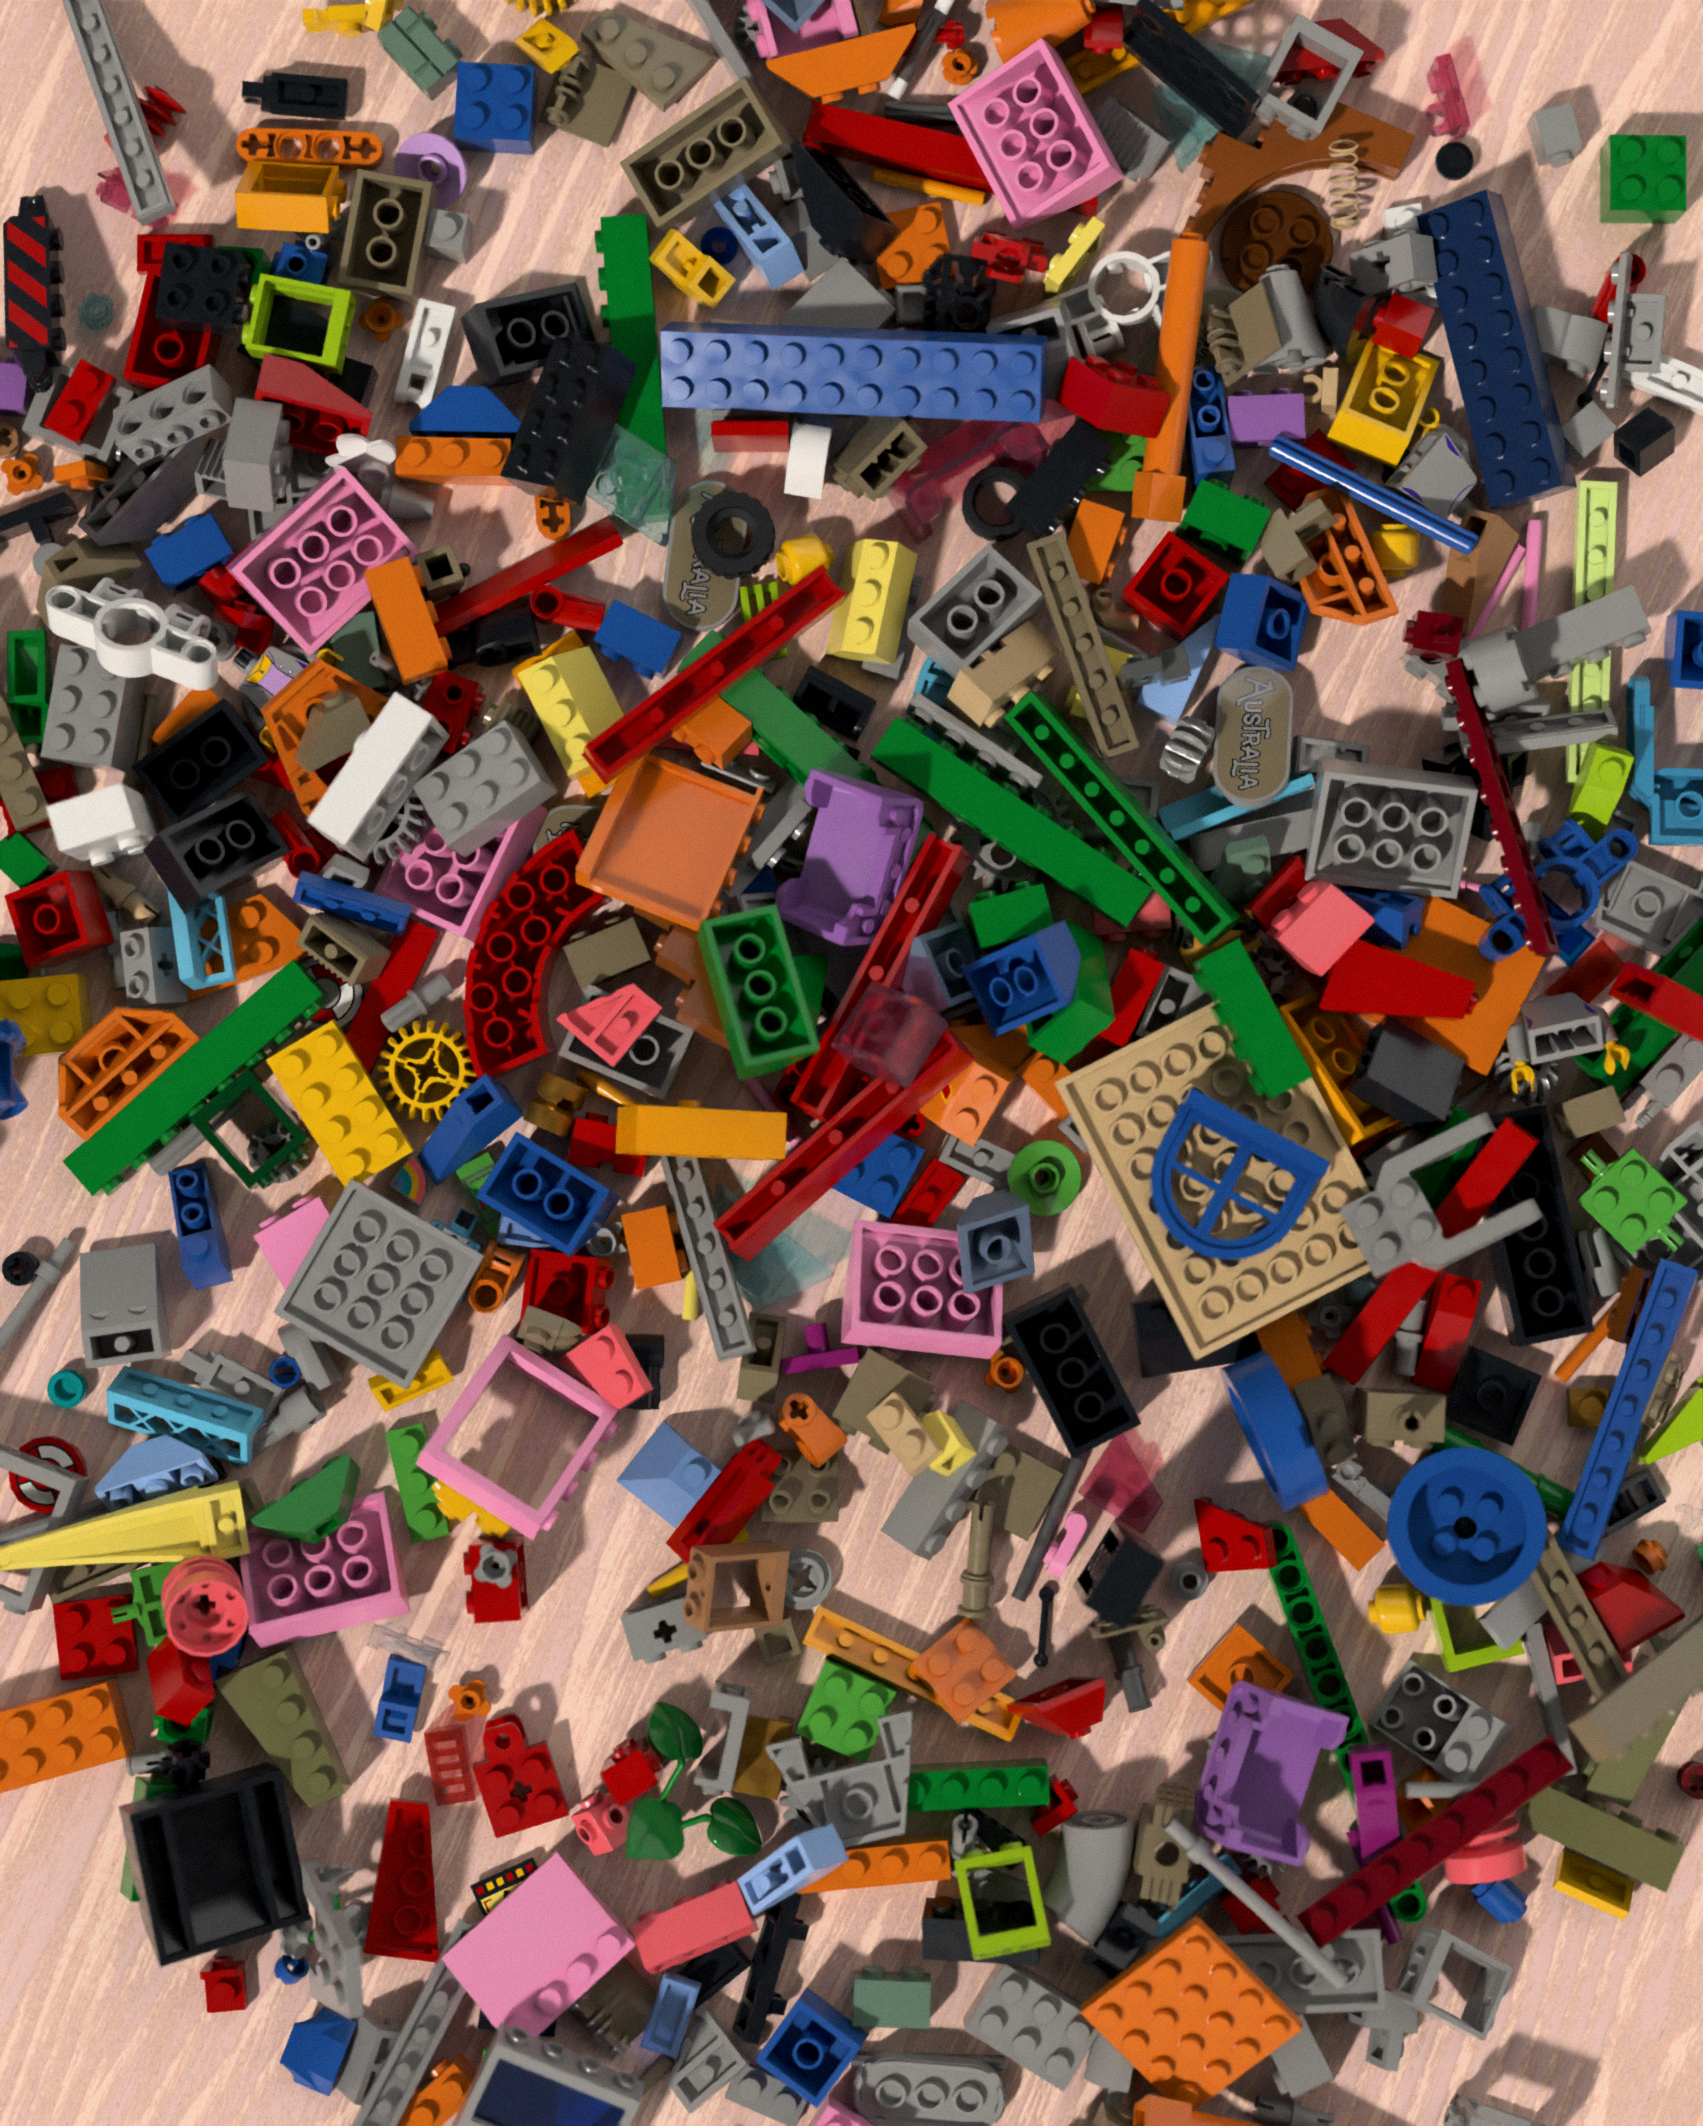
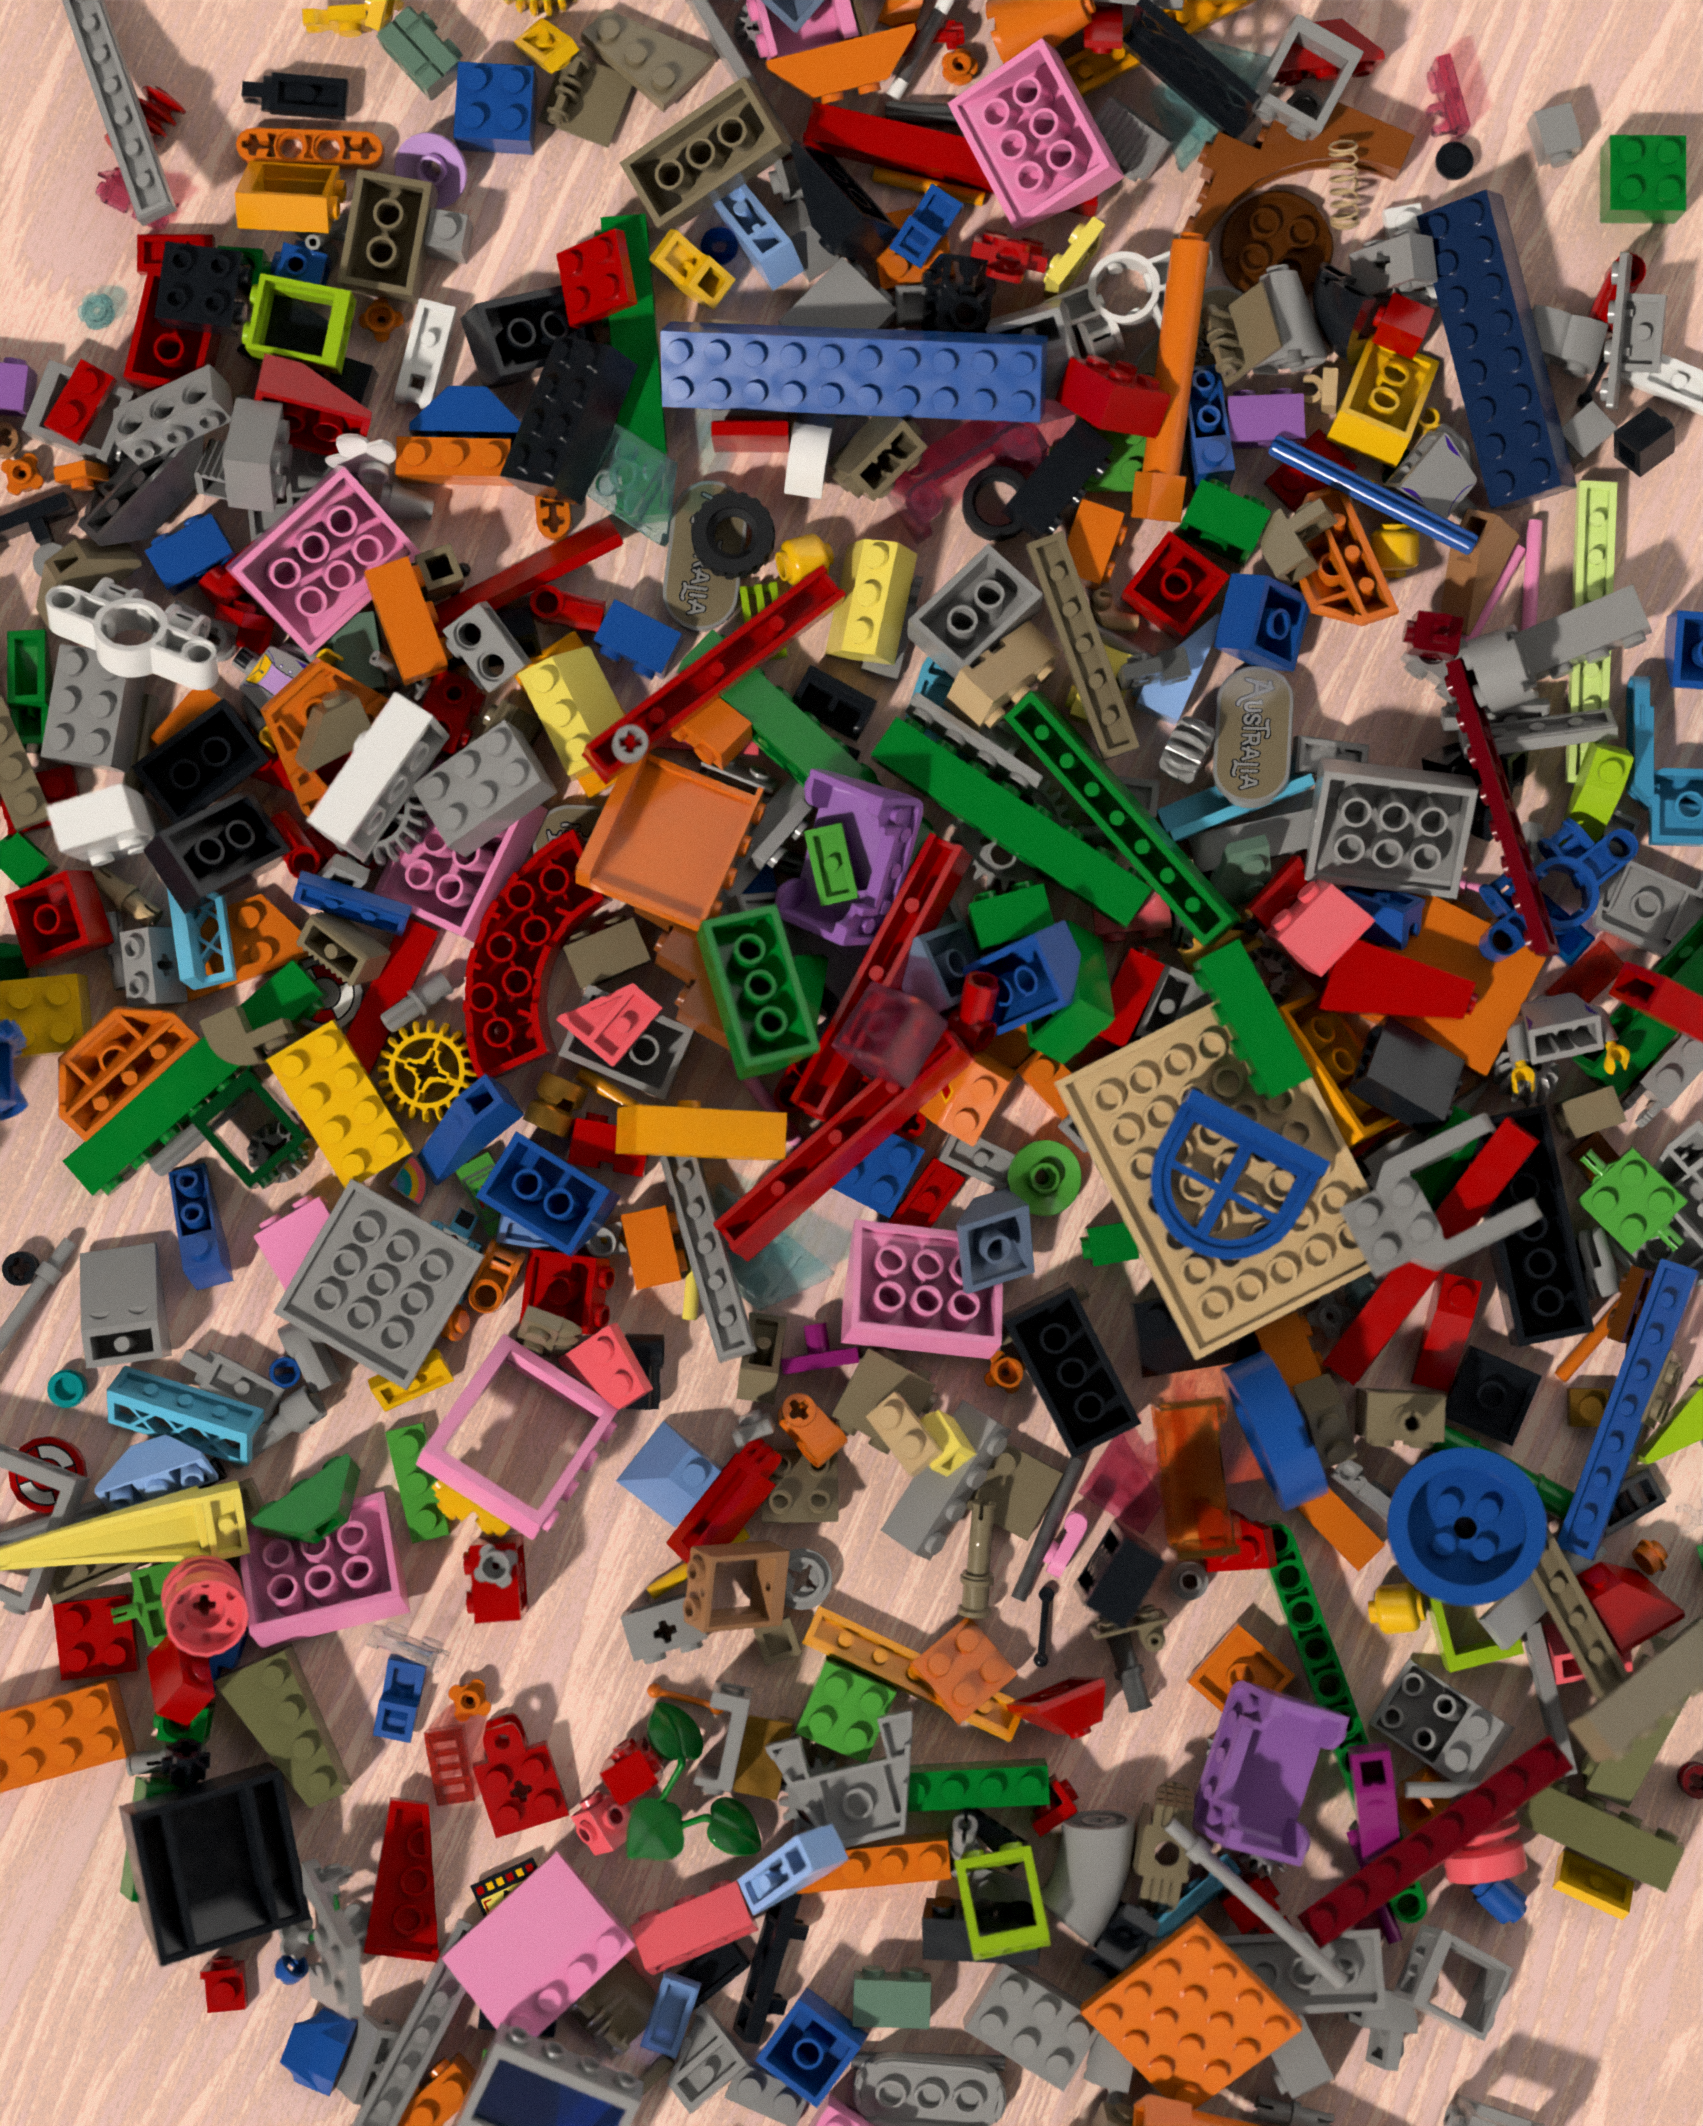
(33, 292): black hinge -> none
(237, 1043): none -> dark tan brick
(457, 1325): none -> orange plate
(494, 640): none -> light grey brick
(596, 278): none -> red plate
(621, 735): none -> light grey bush
(654, 1691): none -> orange hinge
(831, 864): none -> bright green plate
(926, 226): none -> blue slope
(974, 1014): none -> red piece
(1108, 1244): none -> green brick
(1193, 1476): none -> clear orange windscreen
(1408, 1341): light grey pin -> none

